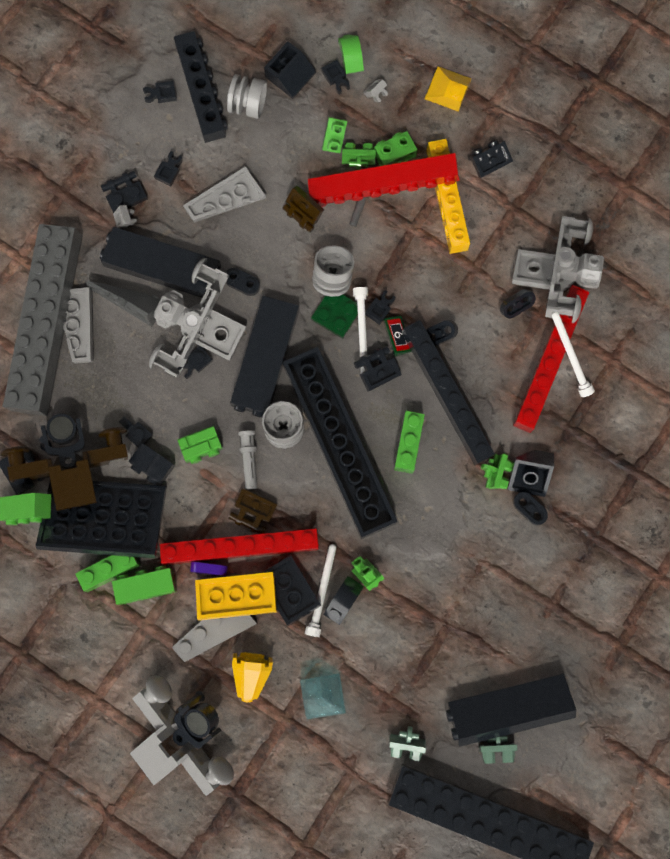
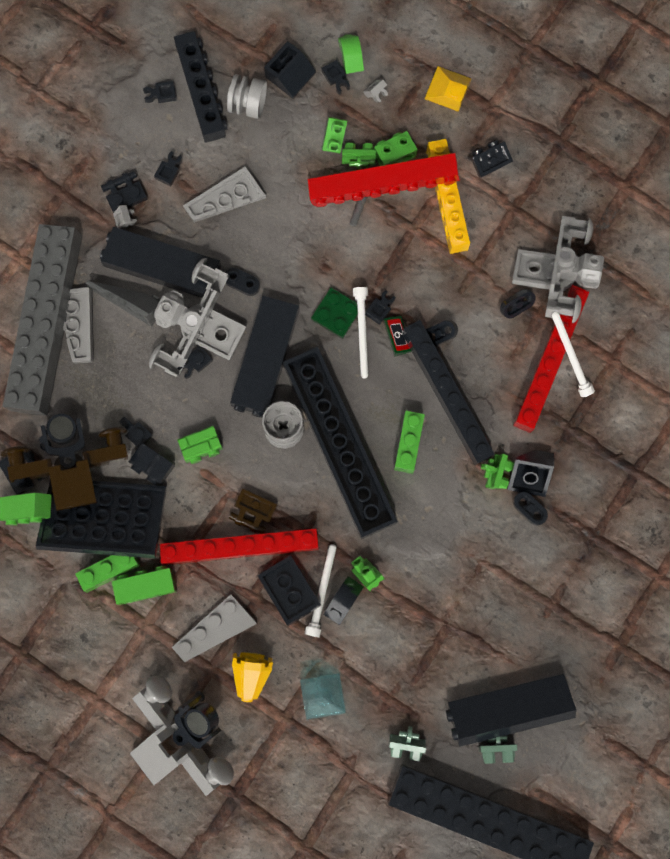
(211, 569): dark purple beam -> none
(235, 596): yellow plate -> none
(248, 450): light grey pin -> none
(300, 203): dark brown plate -> none
(333, 270): light grey wheel -> none
(380, 374): black plate -> none

